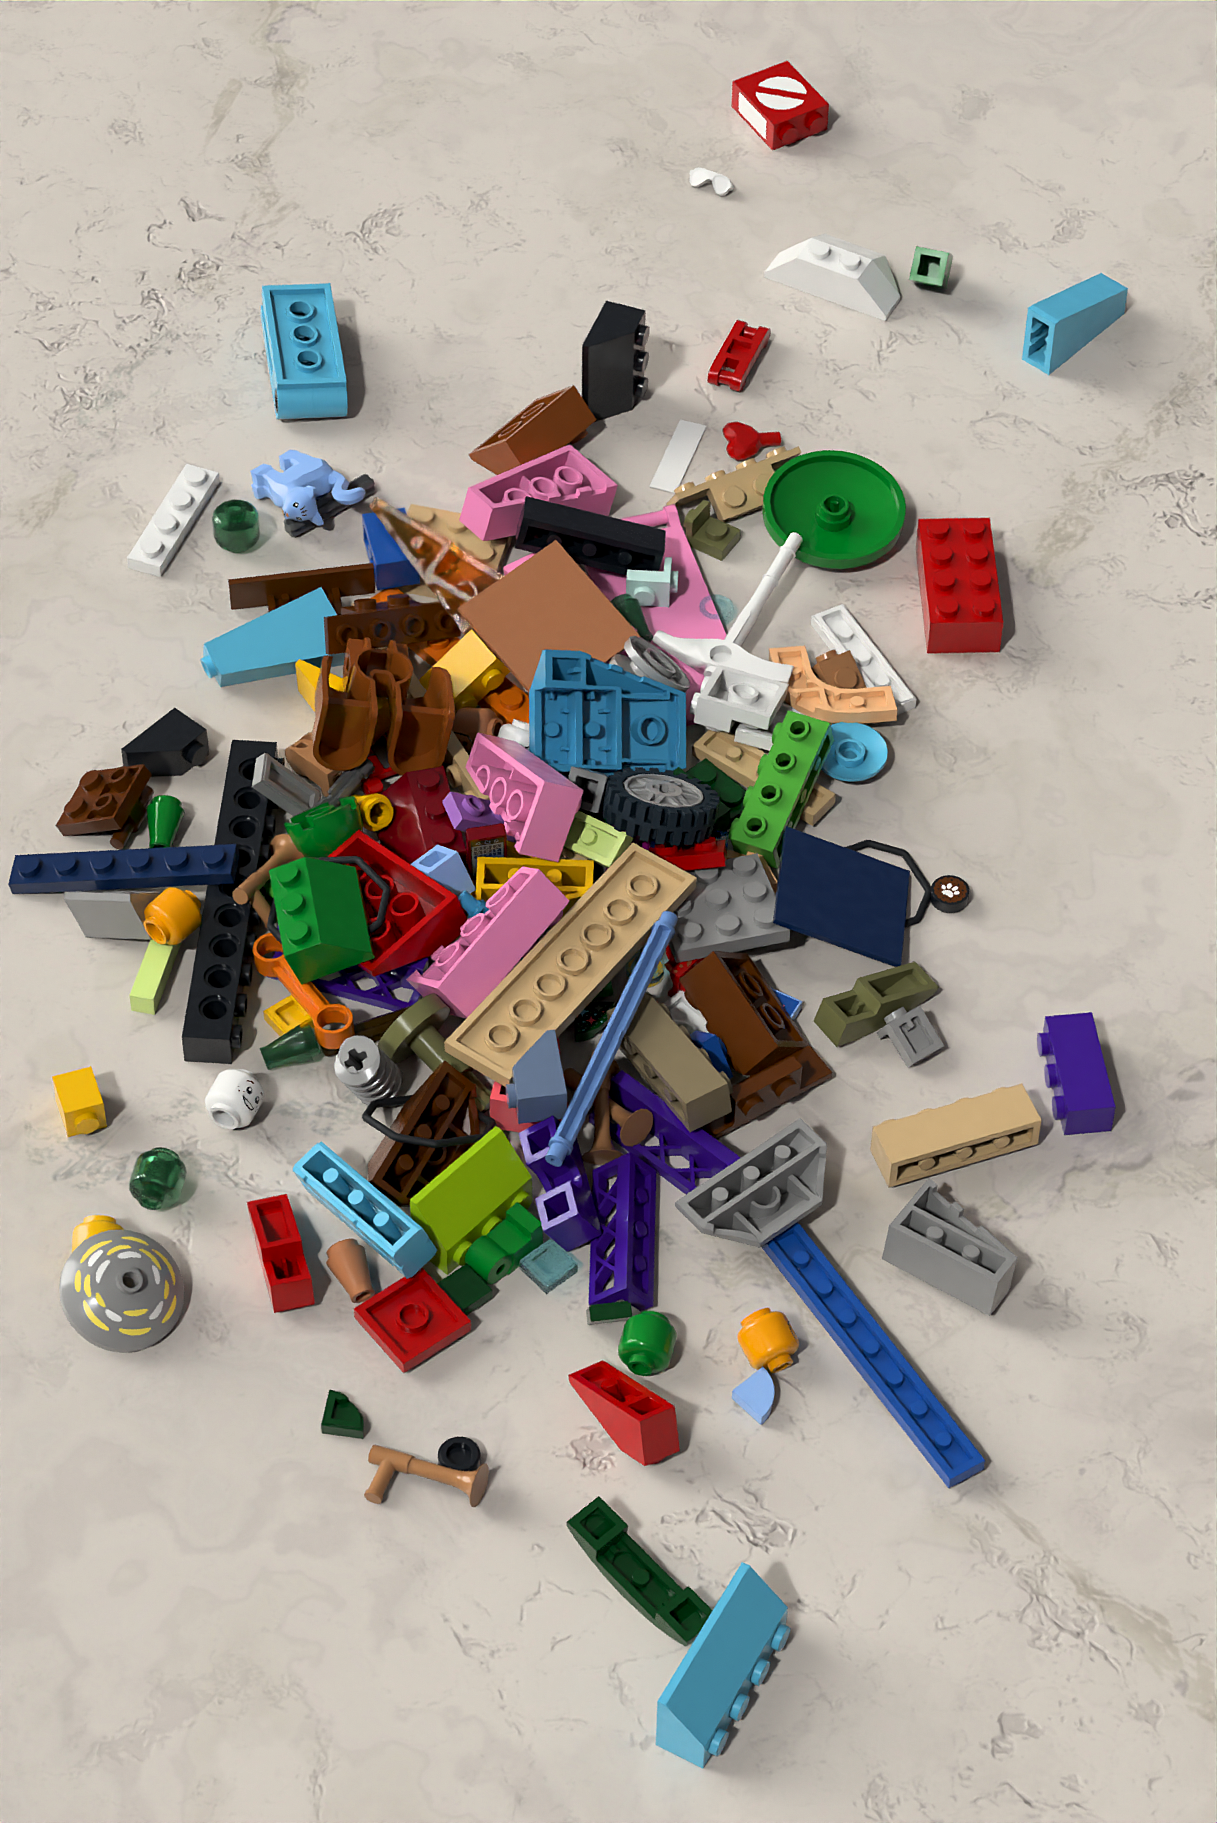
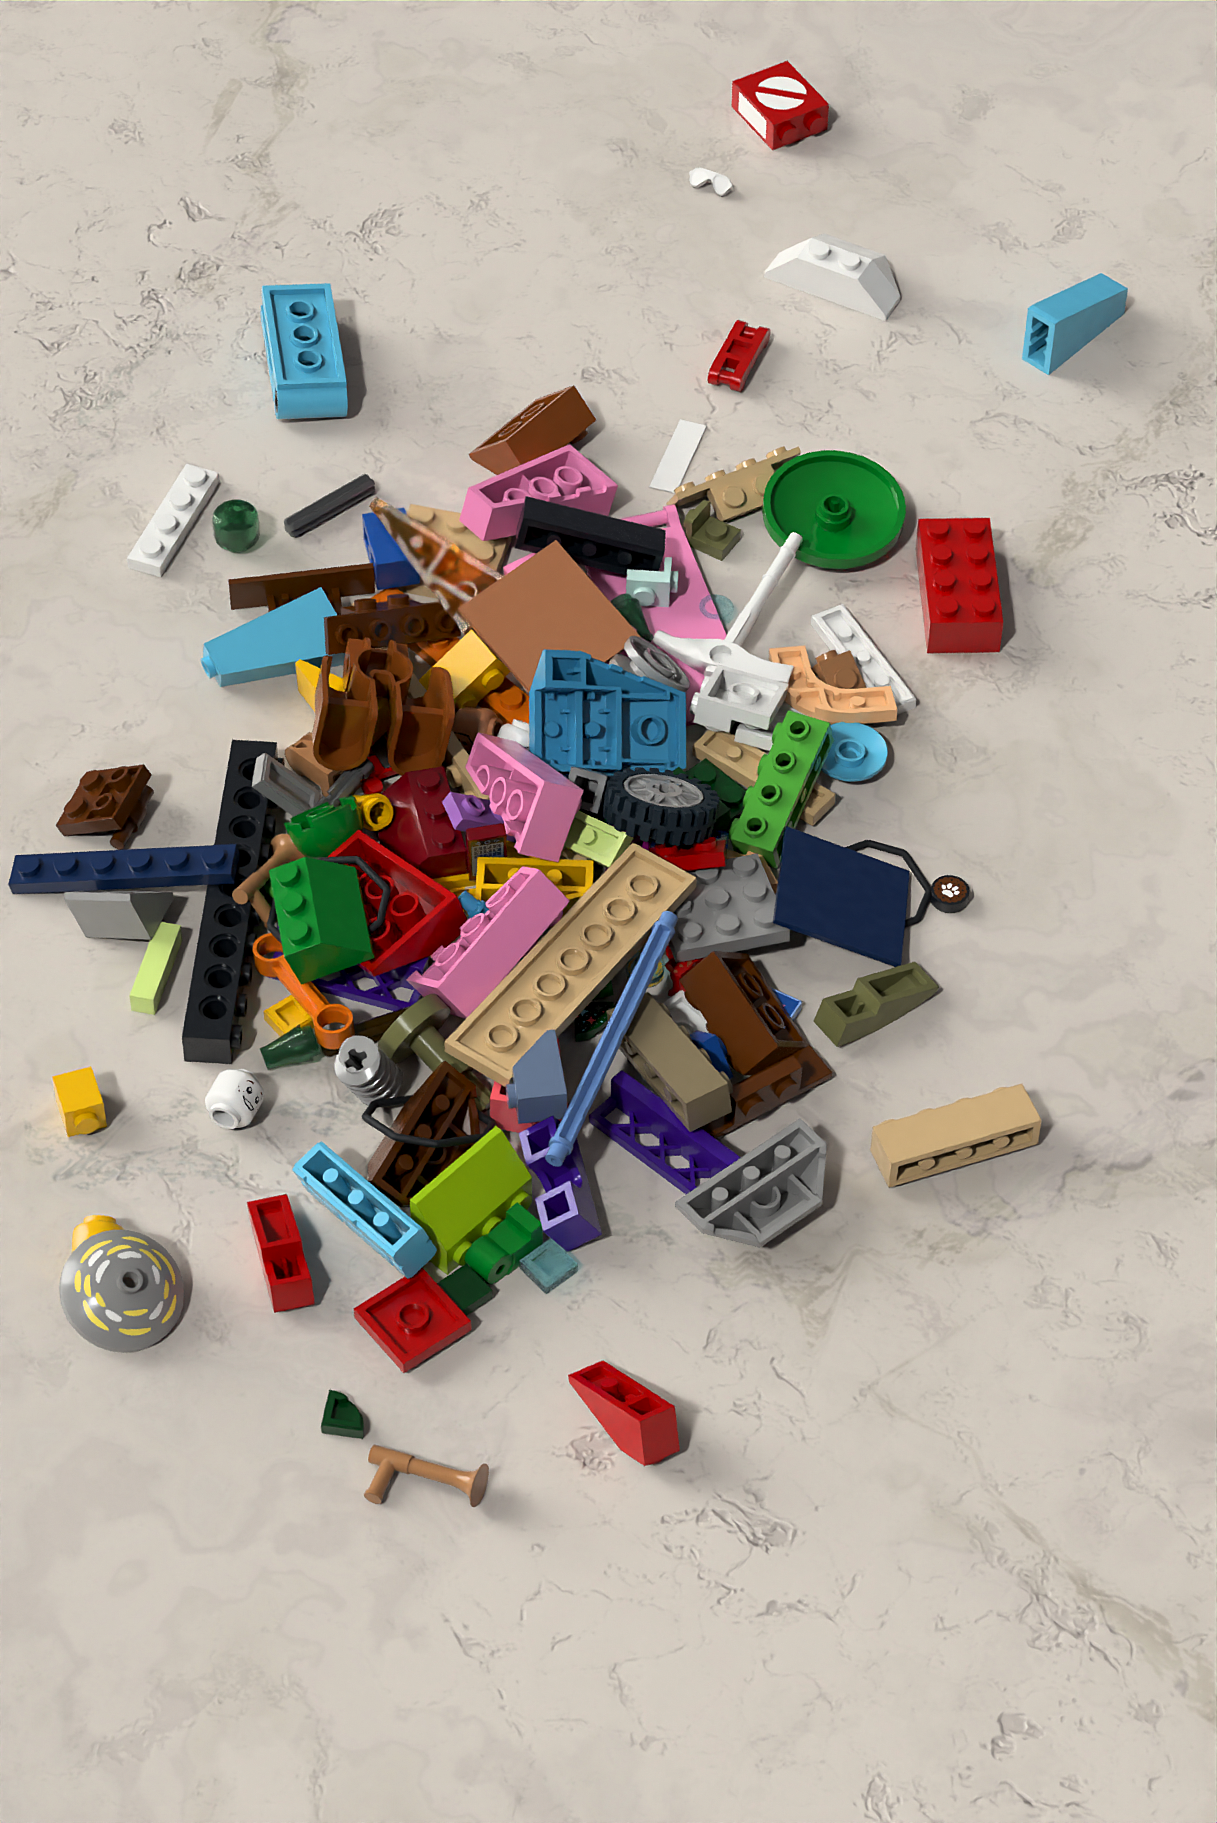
(158, 1178): clear green head -> none
(164, 820): green cone -> none
(168, 746): black slope -> none
(172, 916): light orange head -> none
(302, 484): light blue animal -> none
(350, 1267): nougat cone -> none
(446, 869): light blue brick -> none
(459, 1454): black tile -> none
(602, 1147): medium nougat piece -> none
(608, 1312): dark green tile -> none
(615, 360): black slope -> none
(633, 1125): medium nougat piece -> none
(633, 1232): dark purple fence -> none
(636, 1574): dark green slope -> none
(647, 1343): green head -> none
(721, 1669): medium azure slope -> none
(746, 441): red rock -> none
(756, 1395): light blue tile -> none
(768, 1340): light orange head -> none
(874, 1356): blue plate -> none
(911, 1034): light grey bracket -> none
(931, 267): brick -> none
(948, 1251): light grey wedge -> none
(1076, 1074): dark purple brick -> none

